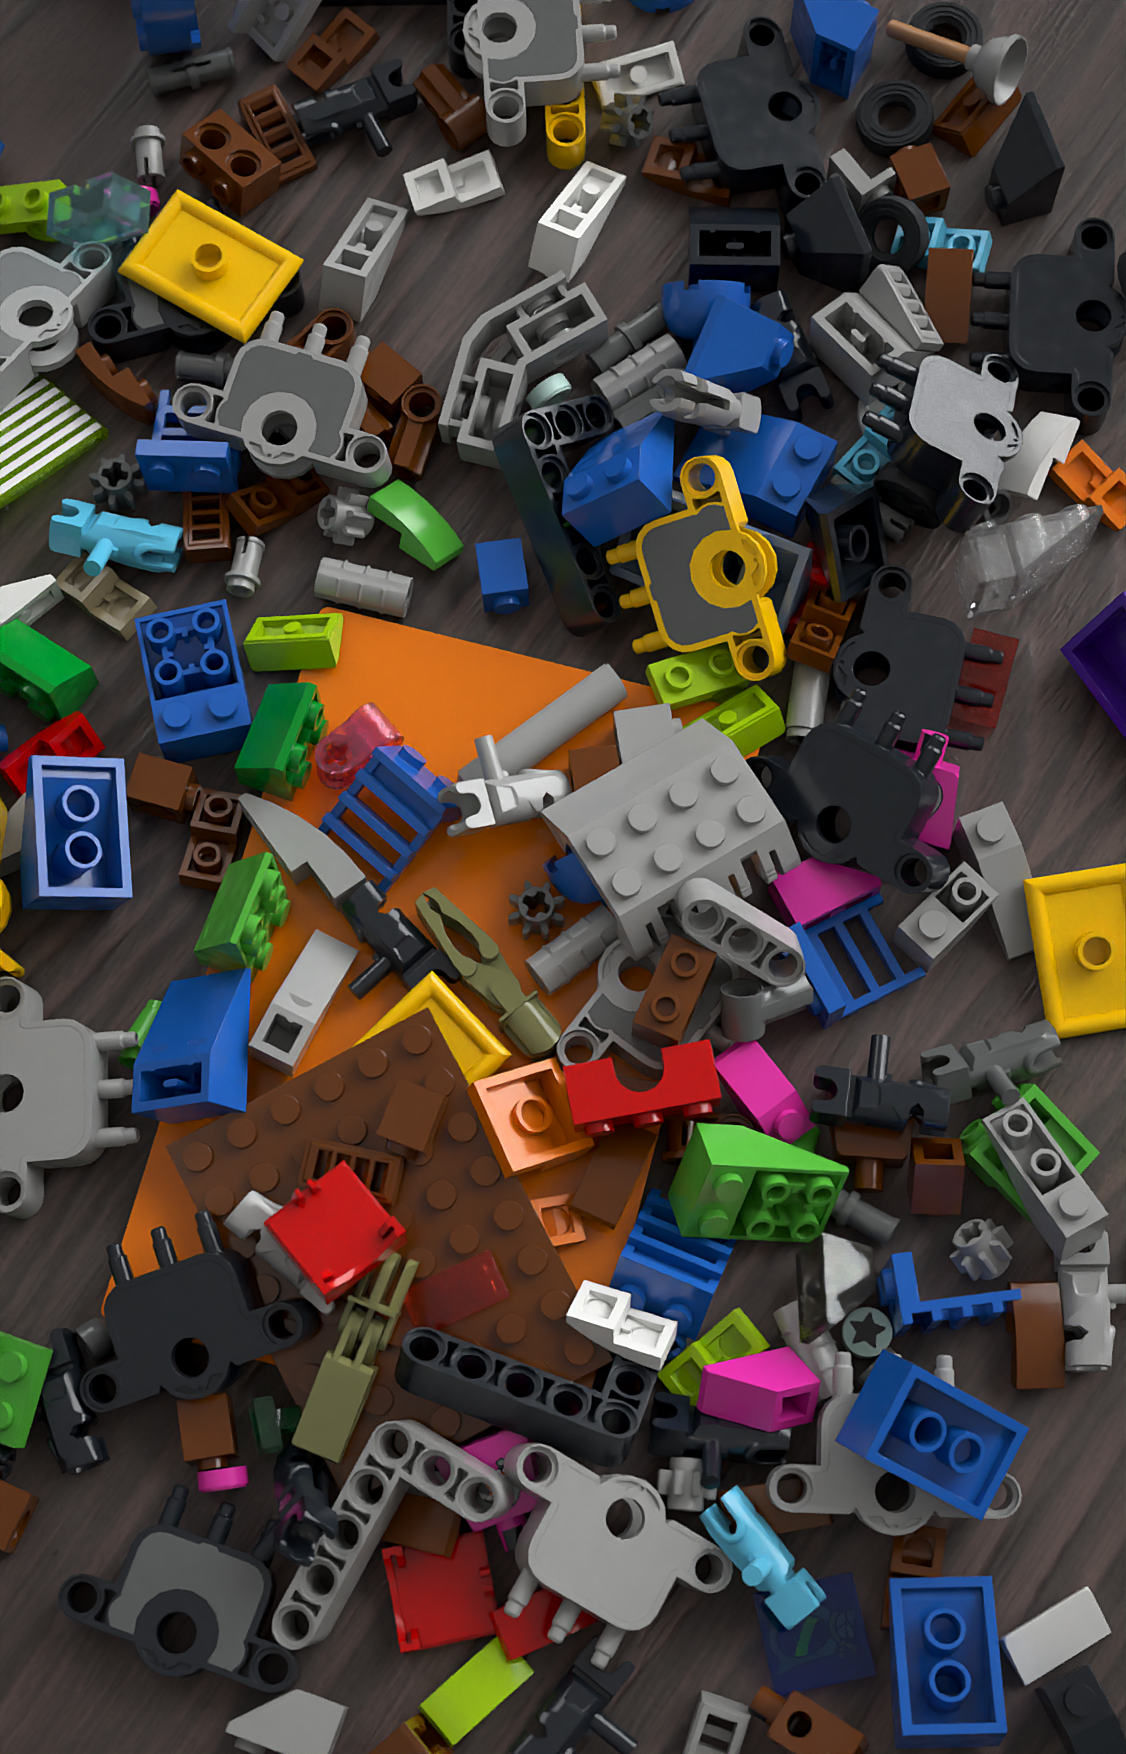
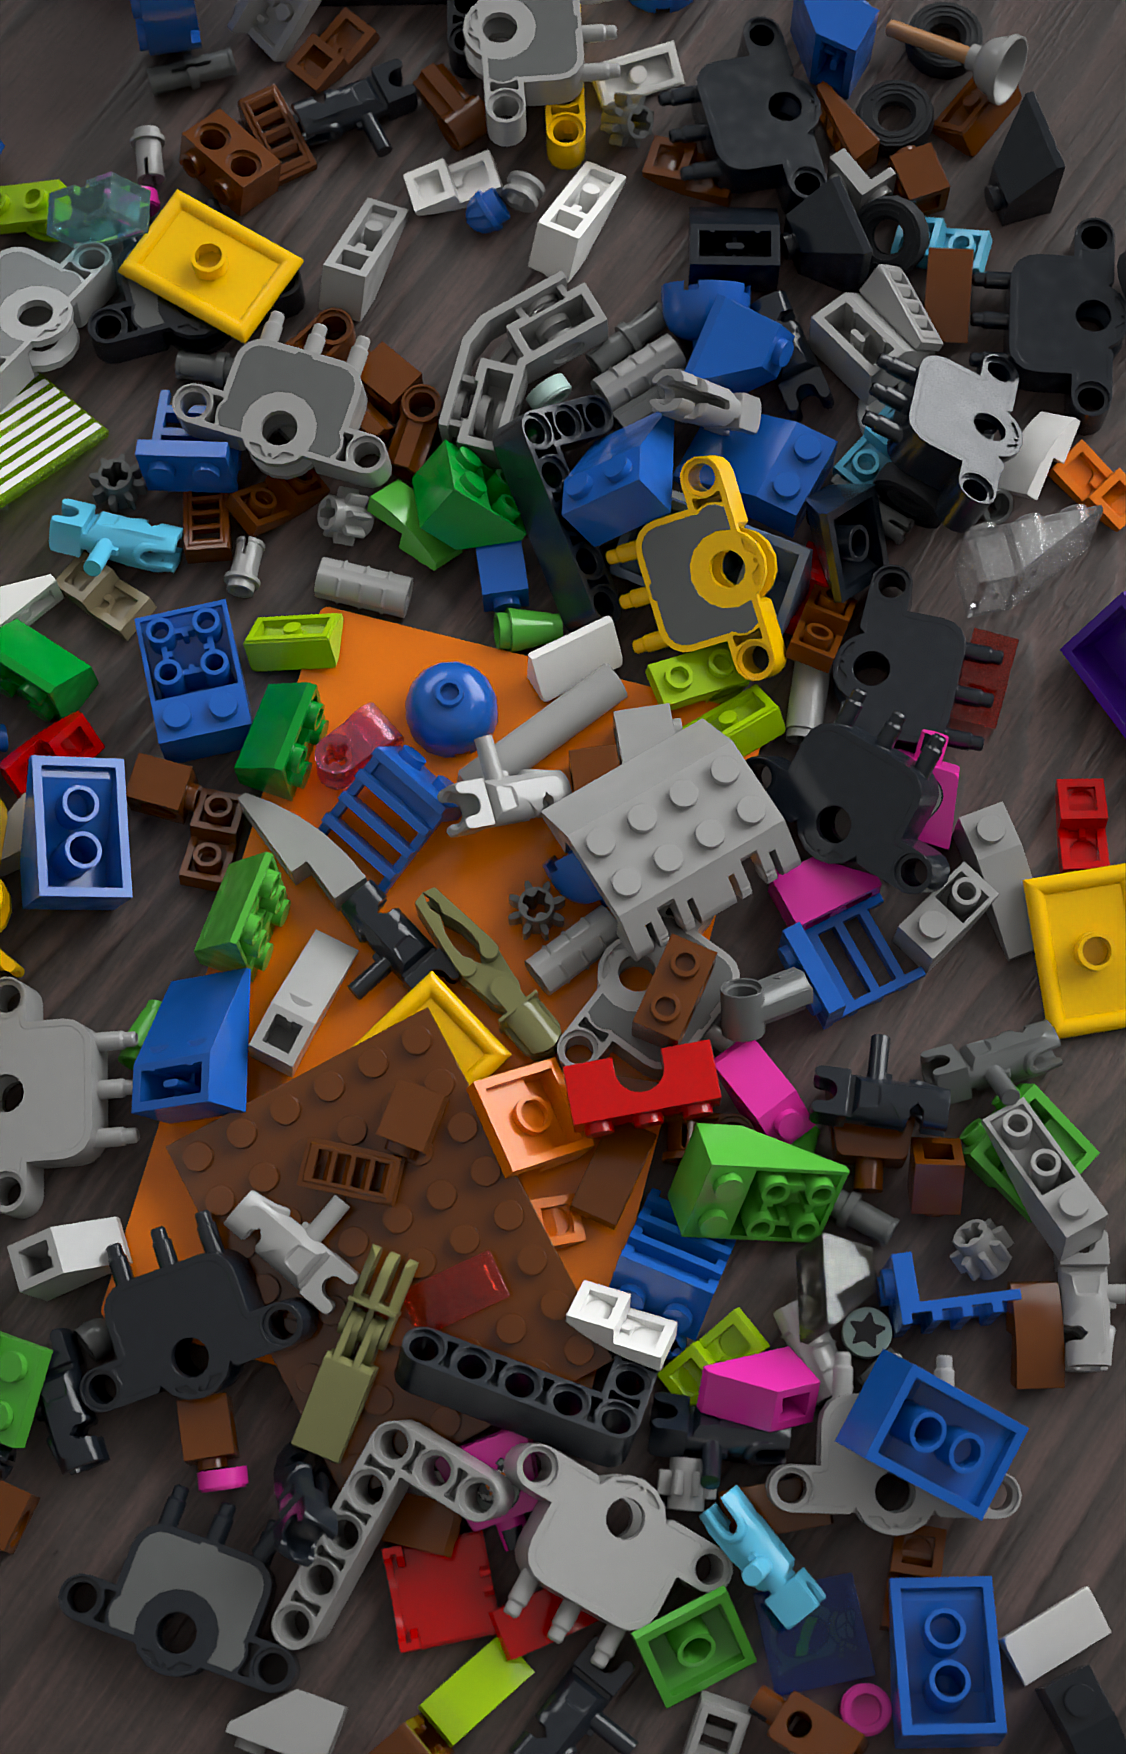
(65, 1256): none -> light grey slope
(120, 388): reddish brown slope -> none
(271, 1423): clear green tile -> none
(335, 1232): red piece -> none
(450, 708): none -> blue cylinder
(465, 500): none -> green slope
(486, 211): none -> blue plate
(522, 191): none -> light grey bush
(525, 629): none -> bright green cone
(573, 657): none -> white slope
(694, 1646): none -> bright green slope
(749, 951): light grey beam -> none
(846, 128): none -> reddish brown slope
(866, 1708): none -> dark pink tile
(1081, 824): none -> red slope

